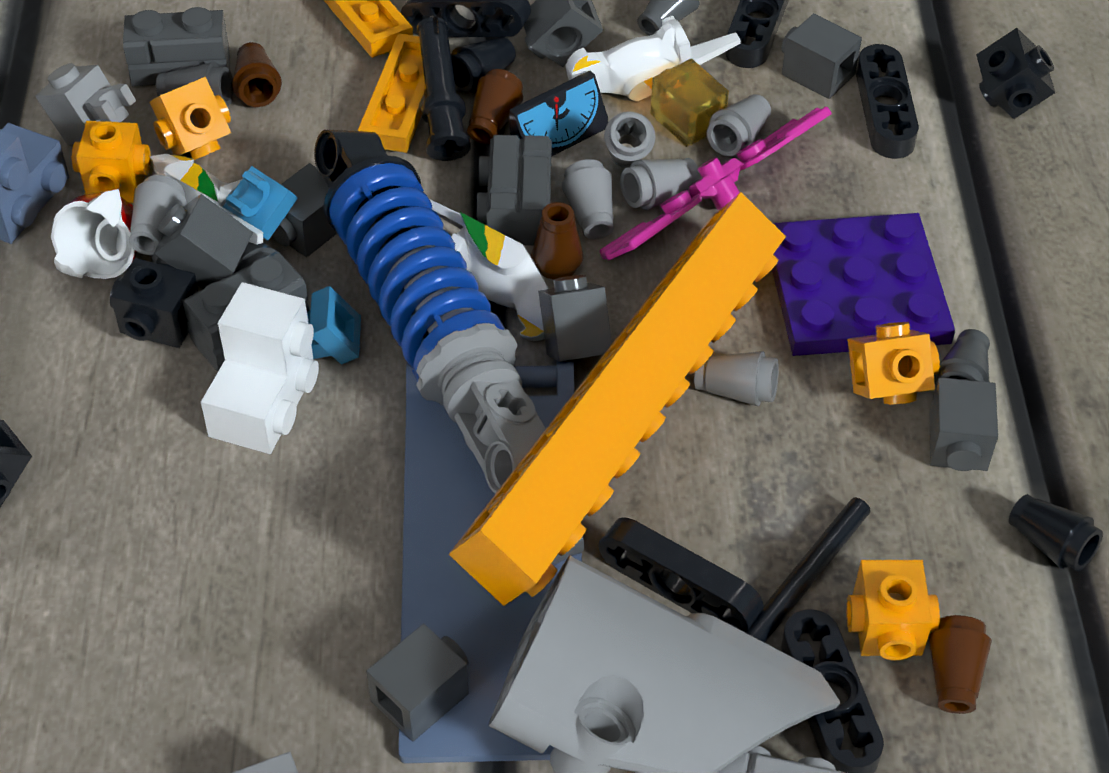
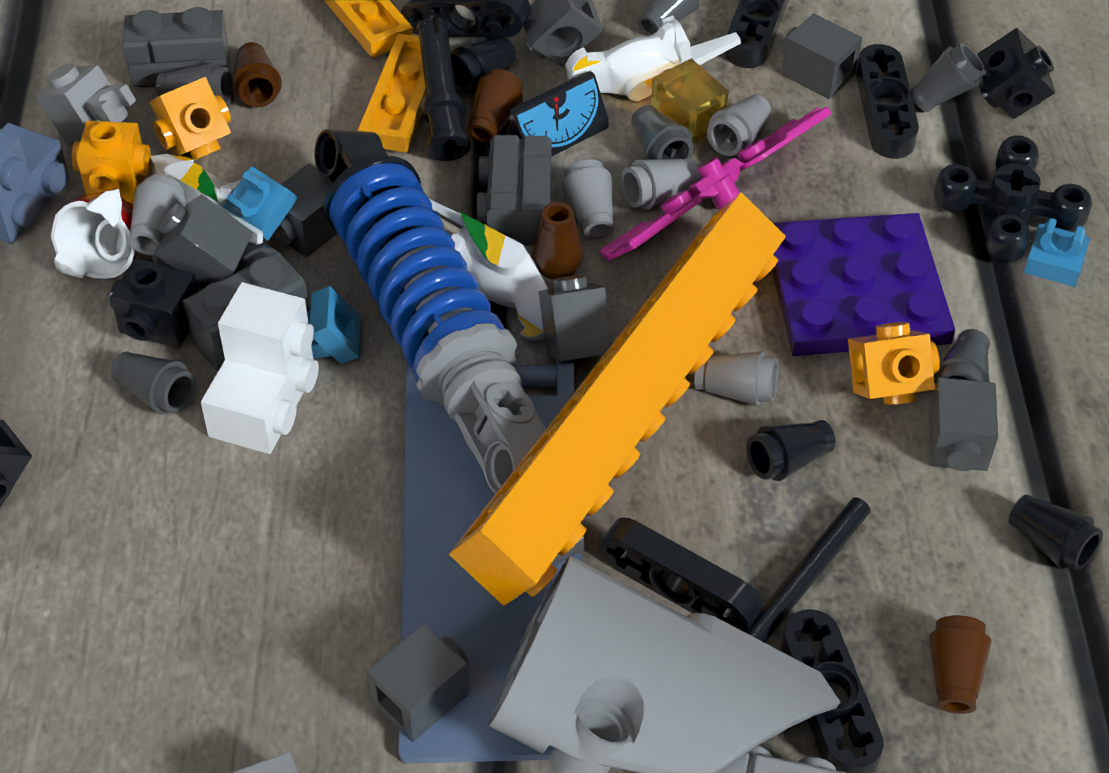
(155, 381): none -> dark grey cone
(629, 129): light grey cone -> none
(661, 135): none -> dark grey cone
(786, 448): none -> black cone
(892, 609): light orange brick -> none
(950, 76): none -> dark grey cone
(1012, 198): none -> black gear
(1057, 253): none -> dark azure tile

